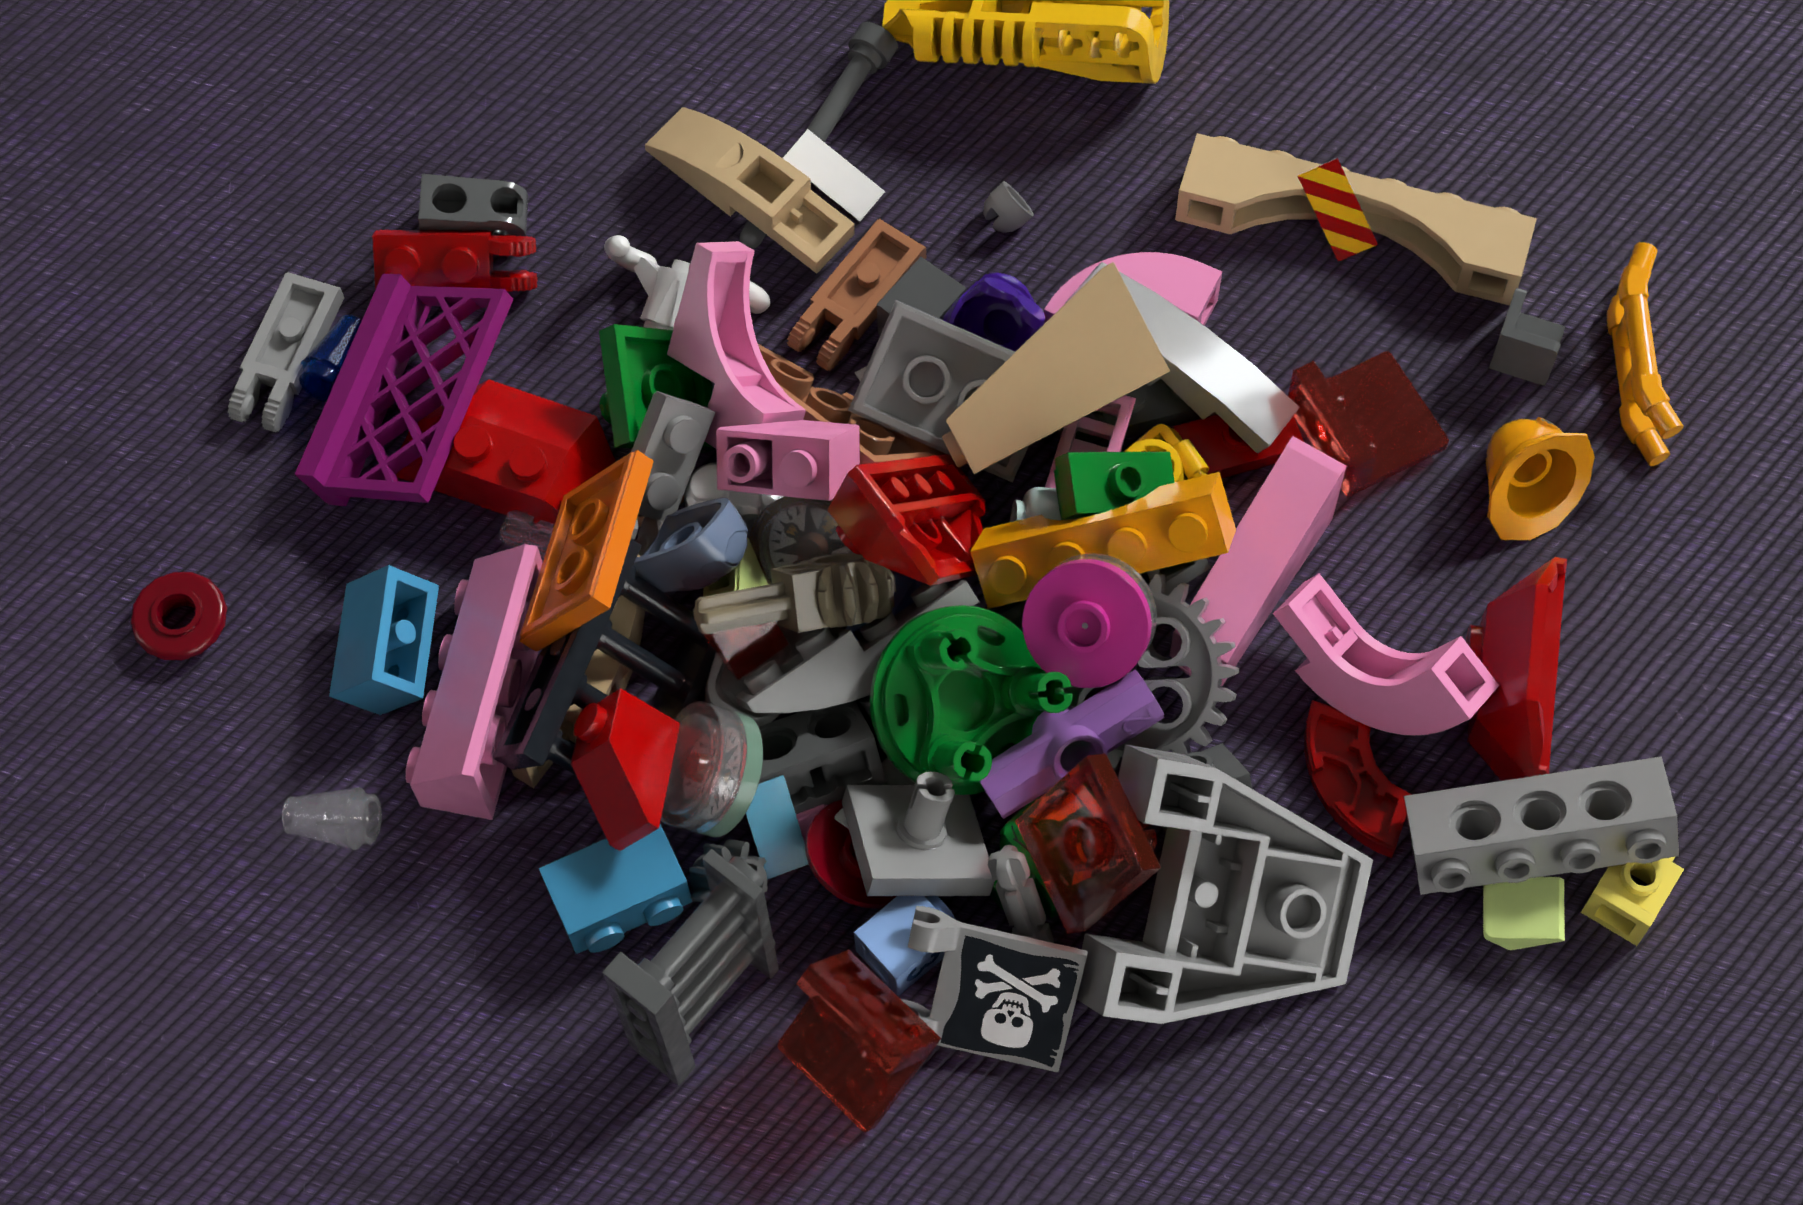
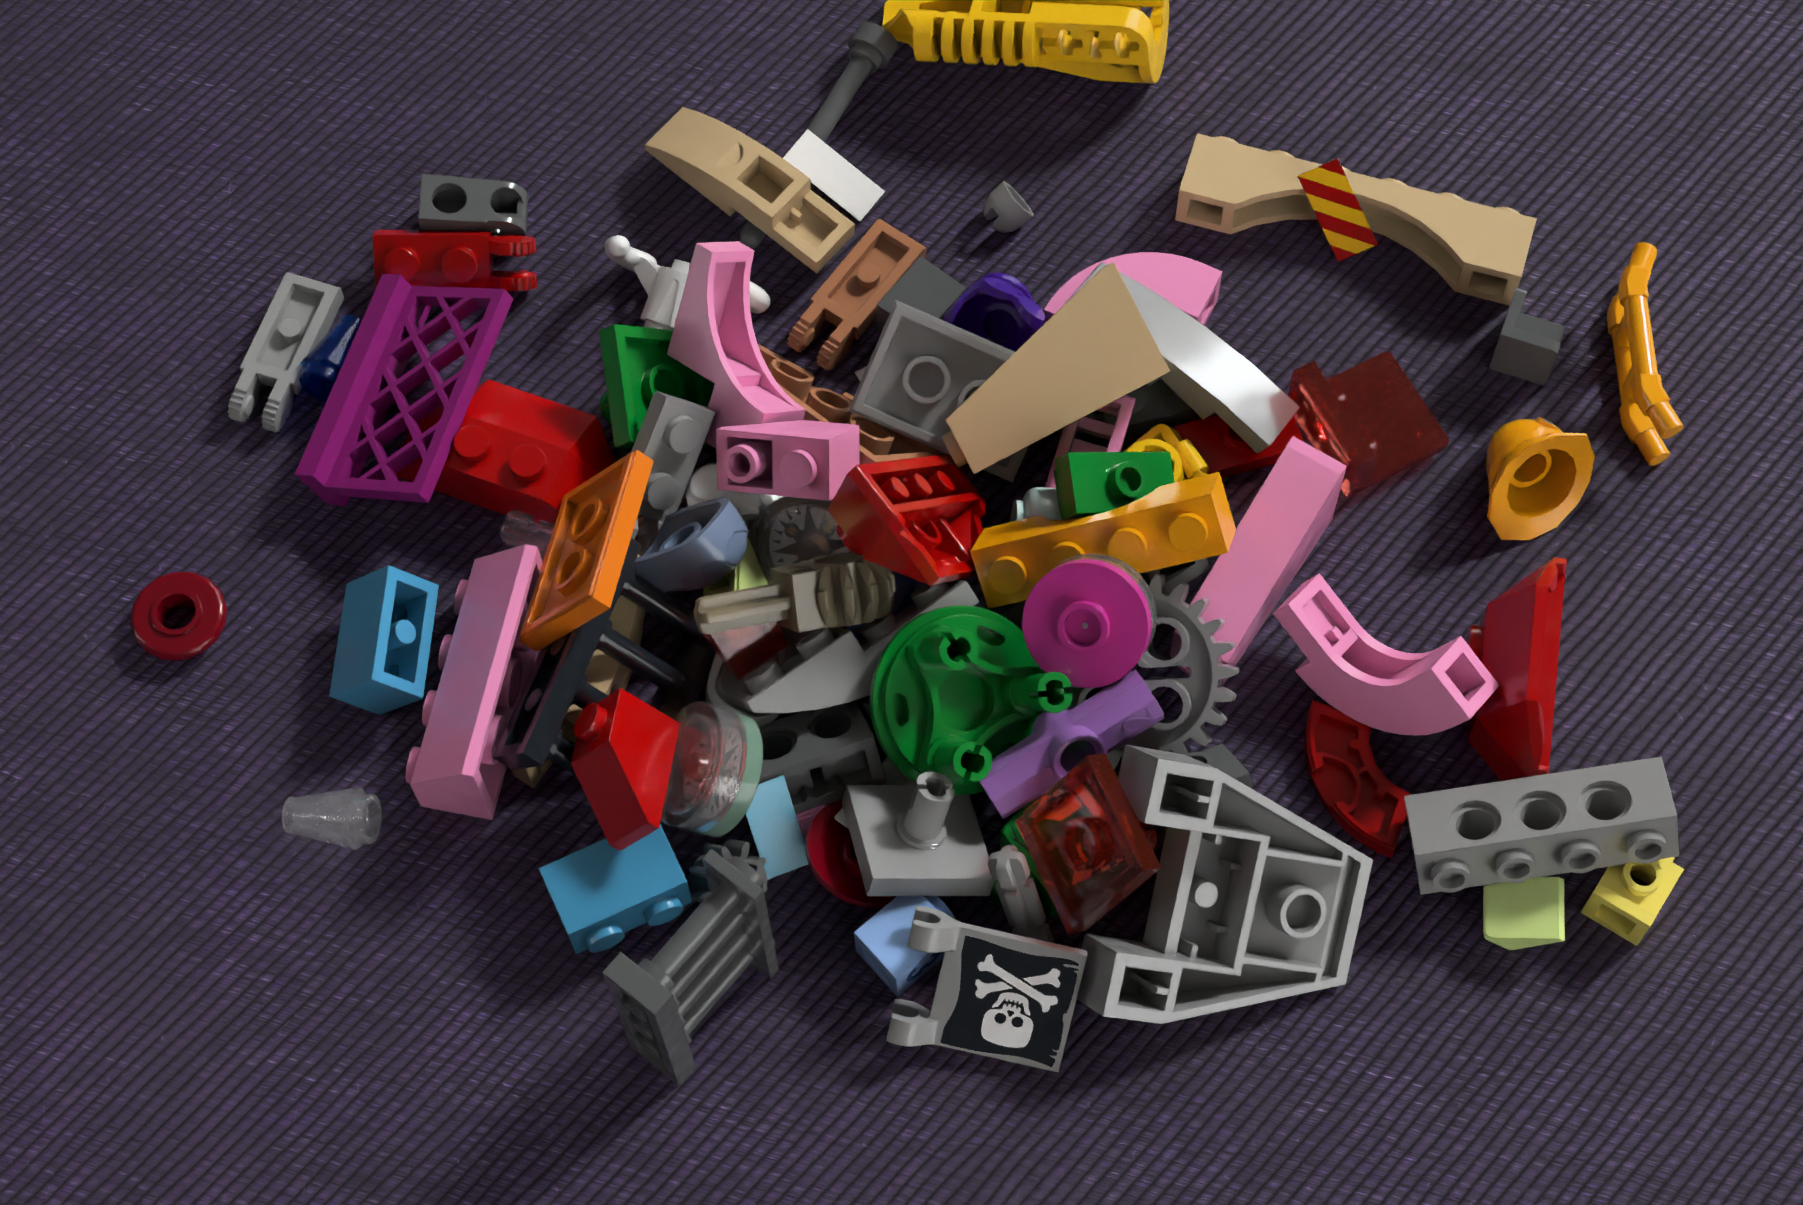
(856, 1038): clear red bracket -> none

